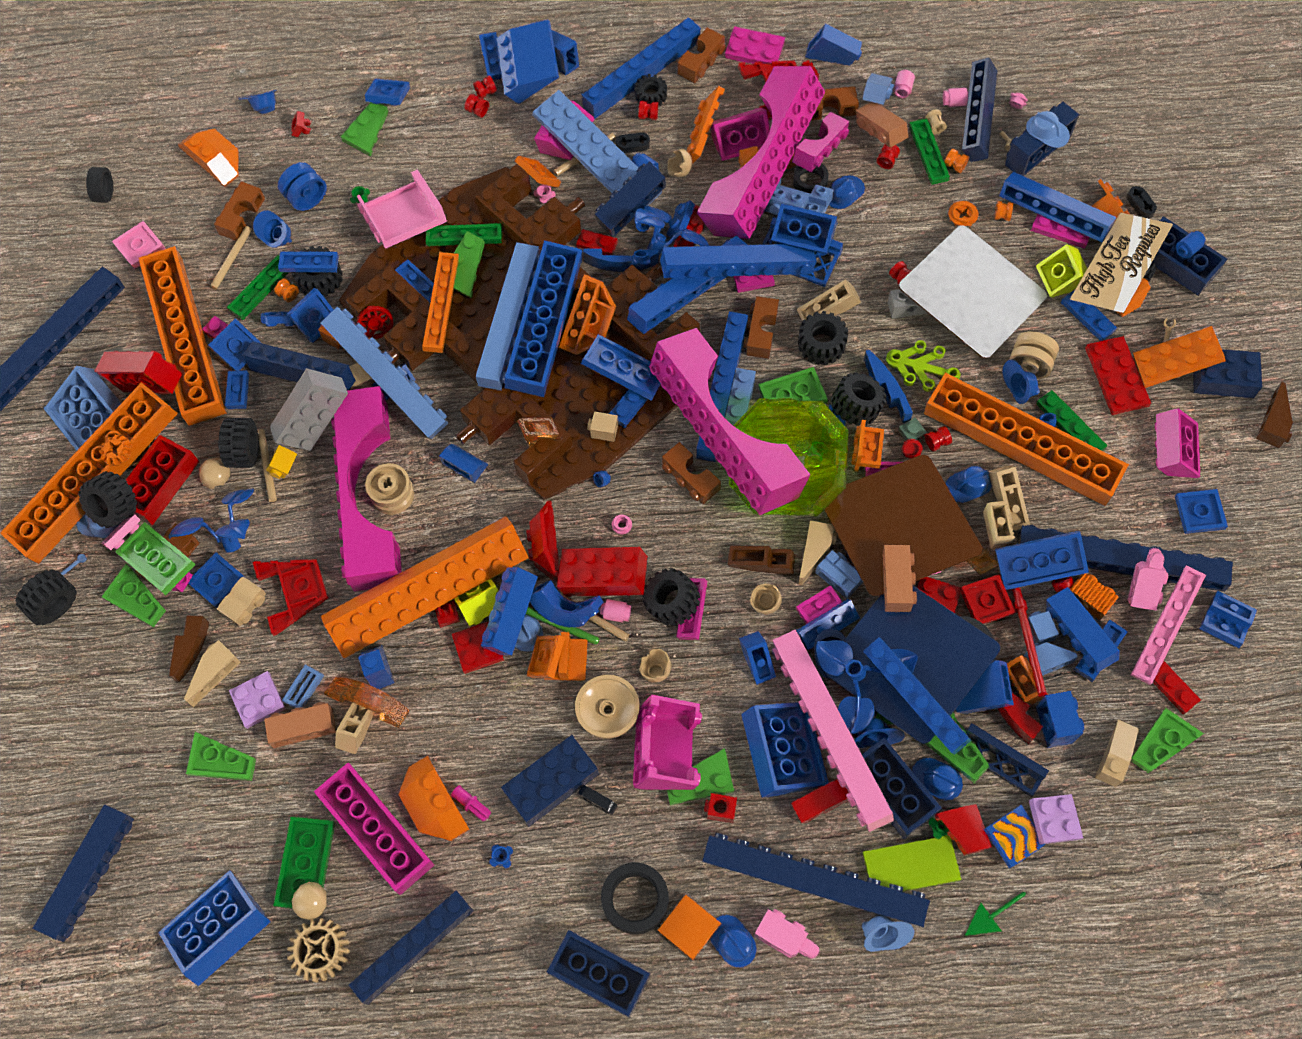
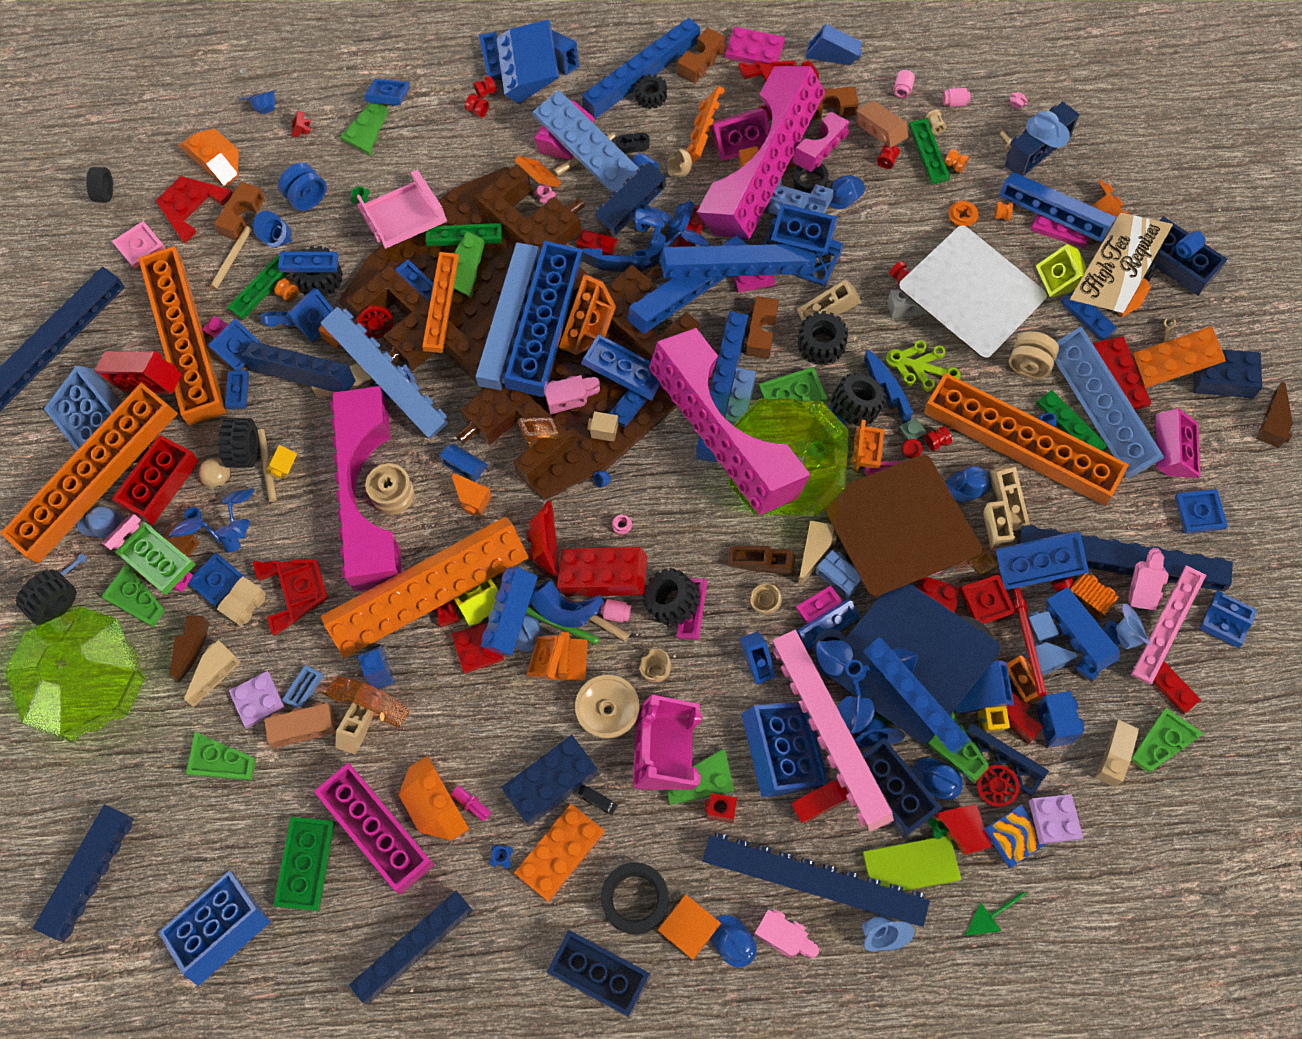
(93, 686): none -> clear neon green windscreen
(107, 499): black tyre -> none
(124, 450): orange gear -> none
(184, 198): none -> red wing
(192, 512): none -> blue hinge
(308, 409): light grey brick -> none
(309, 901): tan hair -> none
(312, 956): tan gear -> none
(471, 495): none -> orange slope
(559, 852): none -> orange plate
(570, 393): none -> bright pink hinge
(644, 110): red wheel -> none
(701, 486): dark orange arch -> none
(878, 89): medium blue brick -> none
(898, 578): nougat brick -> none
(979, 110): dark blue brick -> none
(993, 719): none -> yellow brick
(998, 786): none -> red wheel
(1020, 382): blue piece -> none
(1106, 403): none -> medium blue plate
(1130, 629): none -> medium blue piece
(1141, 202): black beam -> none

